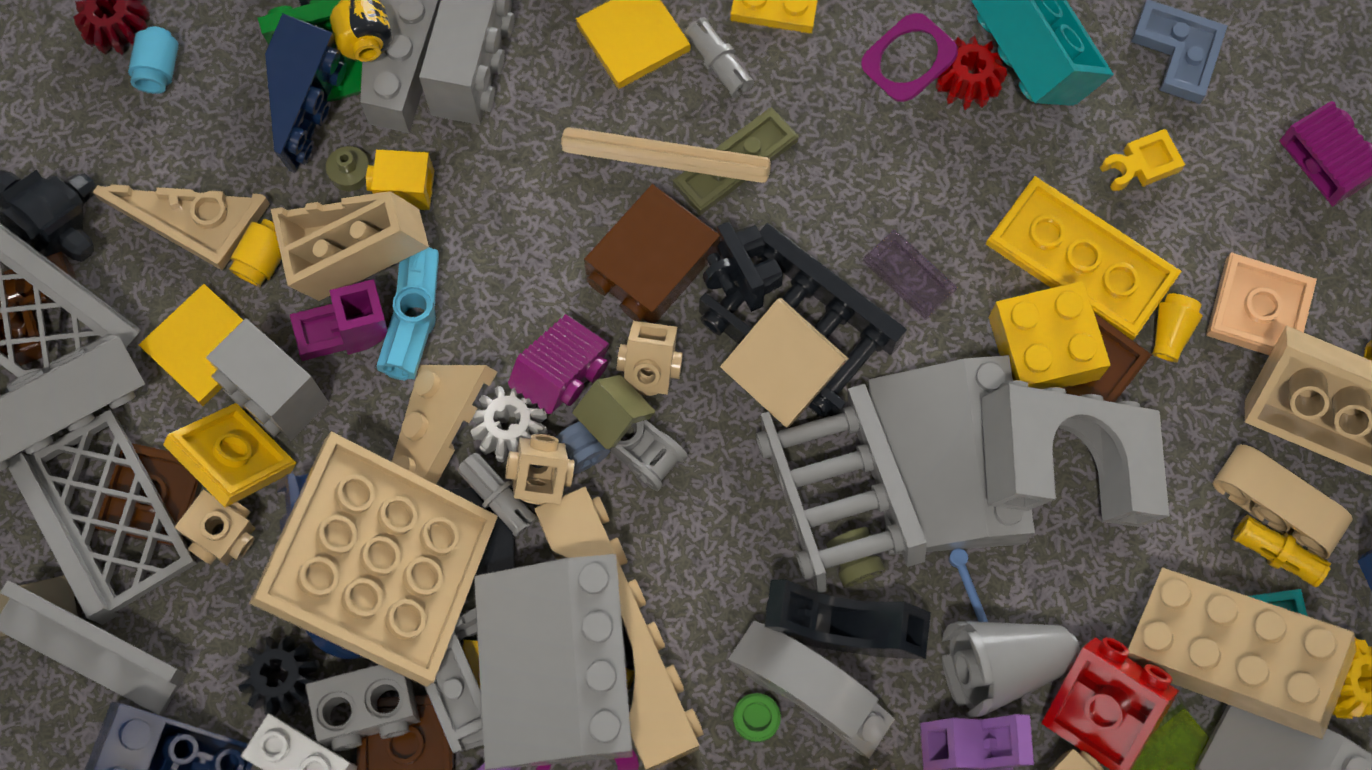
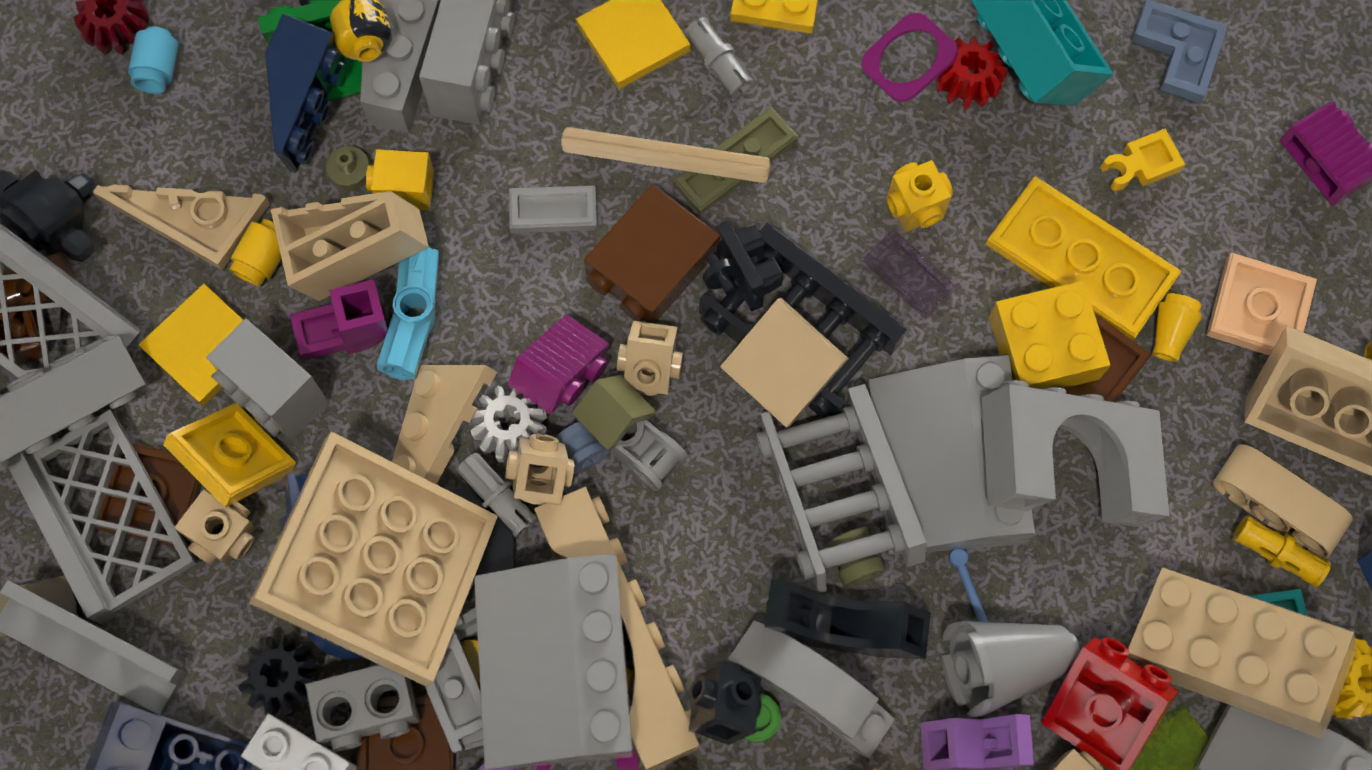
(552, 209): none -> light grey tile
(725, 703): none -> black brick
(919, 195): none -> yellow brick

